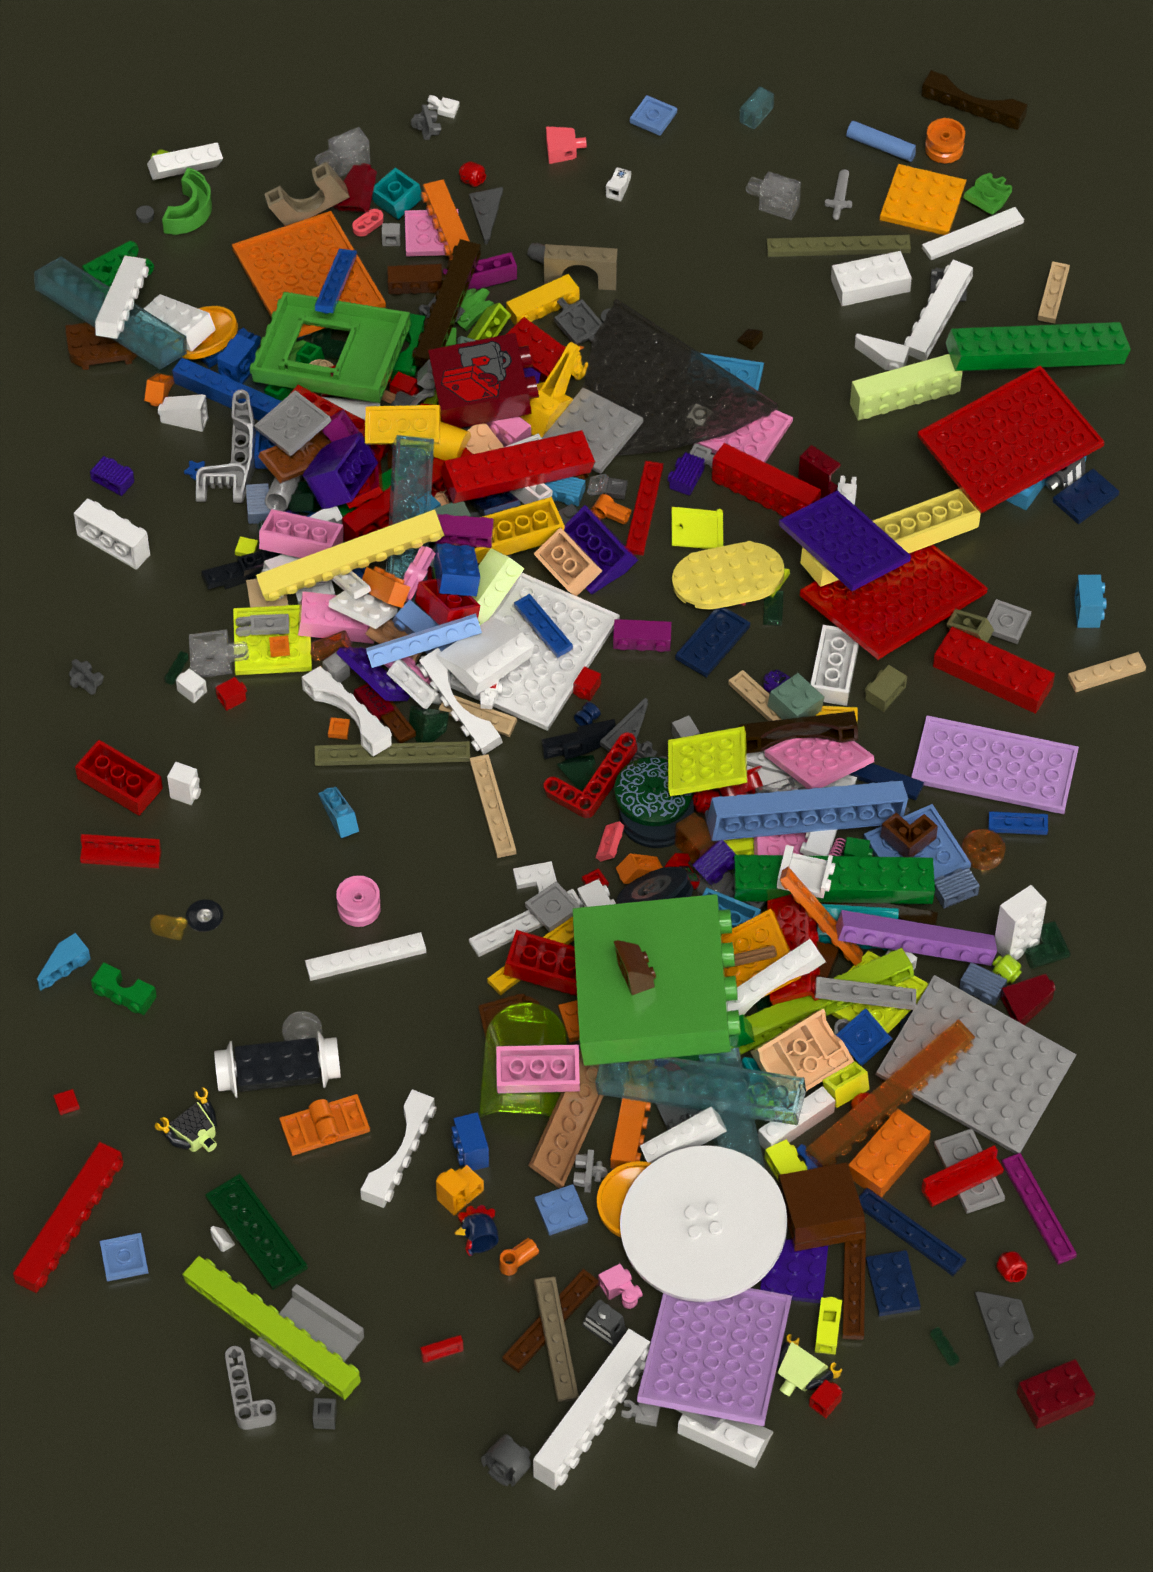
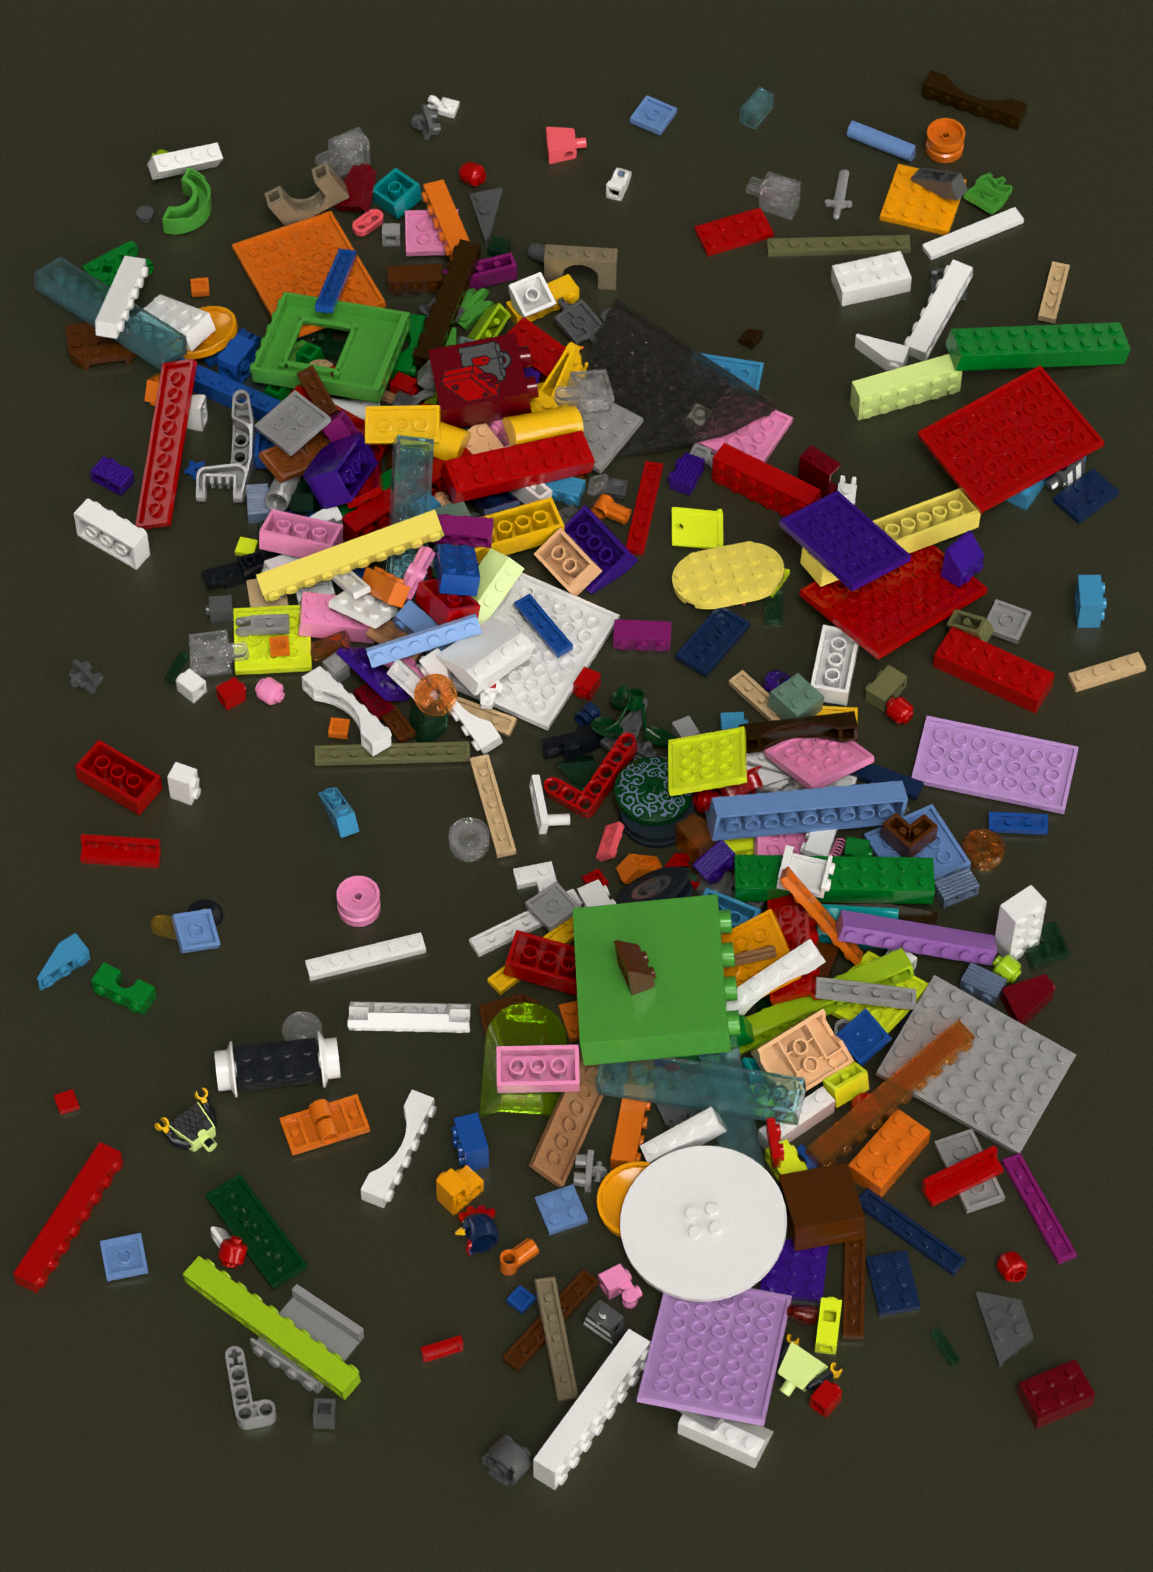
(166, 444): none -> red plate
(195, 931): none -> medium blue plate
(200, 287): none -> orange plate
(220, 608): none -> dark grey brick
(232, 1252): none -> red head
(269, 691): none -> bright pink head
(317, 390): none -> reddish brown tile
(409, 1017): none -> white slope
(425, 688): none -> clear orange wheel
(465, 829): none -> clear wheel
(498, 246): none -> clear green brick
(520, 1299): none -> blue plate
(531, 295): none -> white slope
(542, 424): none -> yellow brick
(544, 820): none -> white piece
(587, 391): none -> clear brick
(632, 701): none -> dark green plant
(643, 1412): light grey plate -> none
(732, 720): none -> dark azure brick
(733, 231): none -> red plate
(774, 1136): none -> red plate
(803, 1313): none -> clear red cone
(899, 710): none -> red head
(941, 182): none -> dark grey slope
(962, 560): none -> dark purple slope

